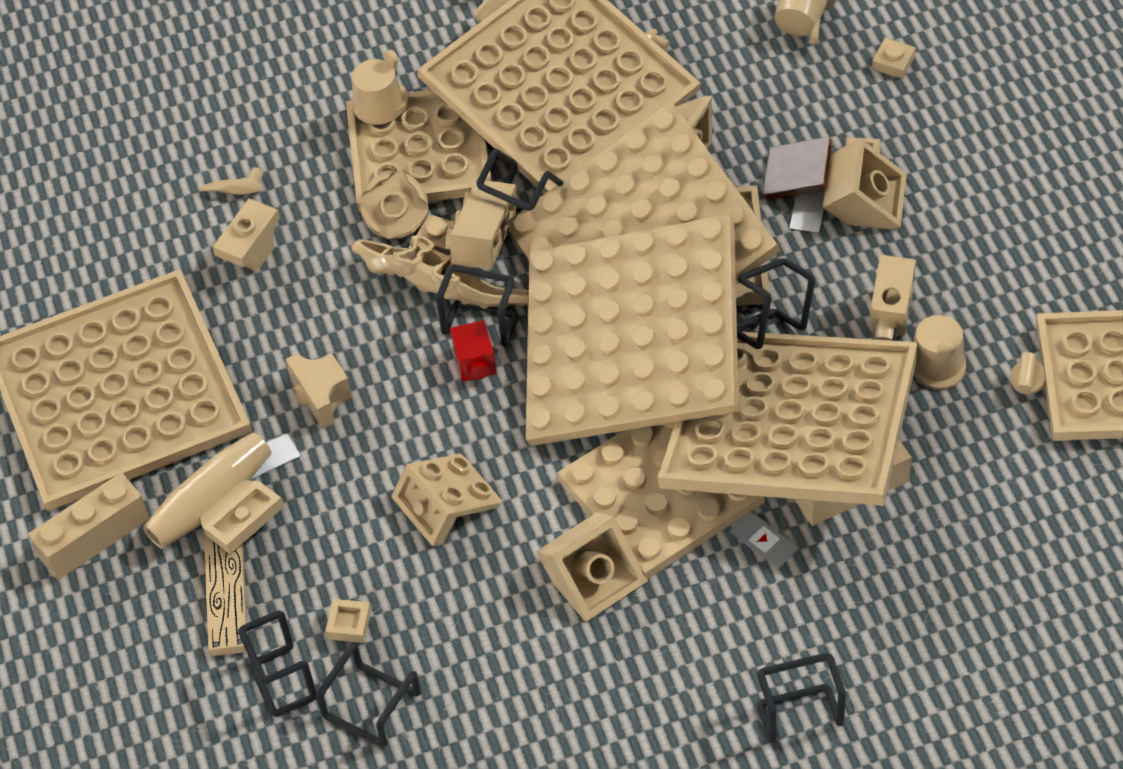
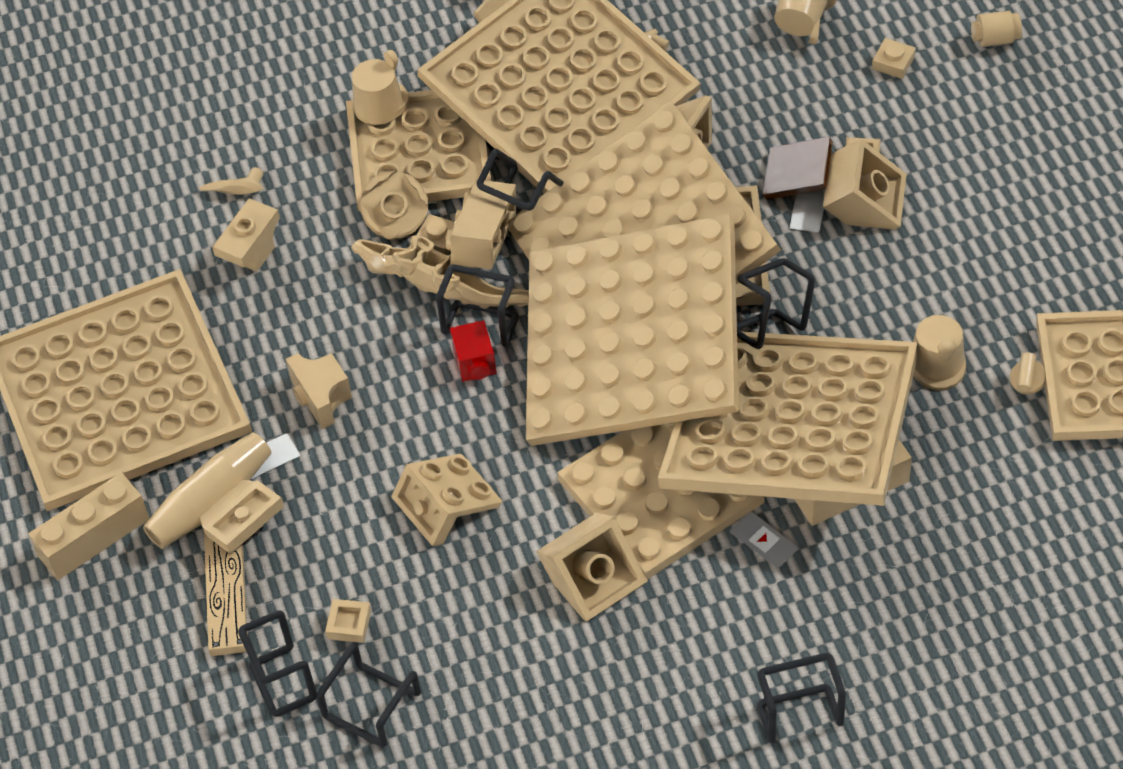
(892, 297): tan torso -> none
(996, 28): none -> tan brick

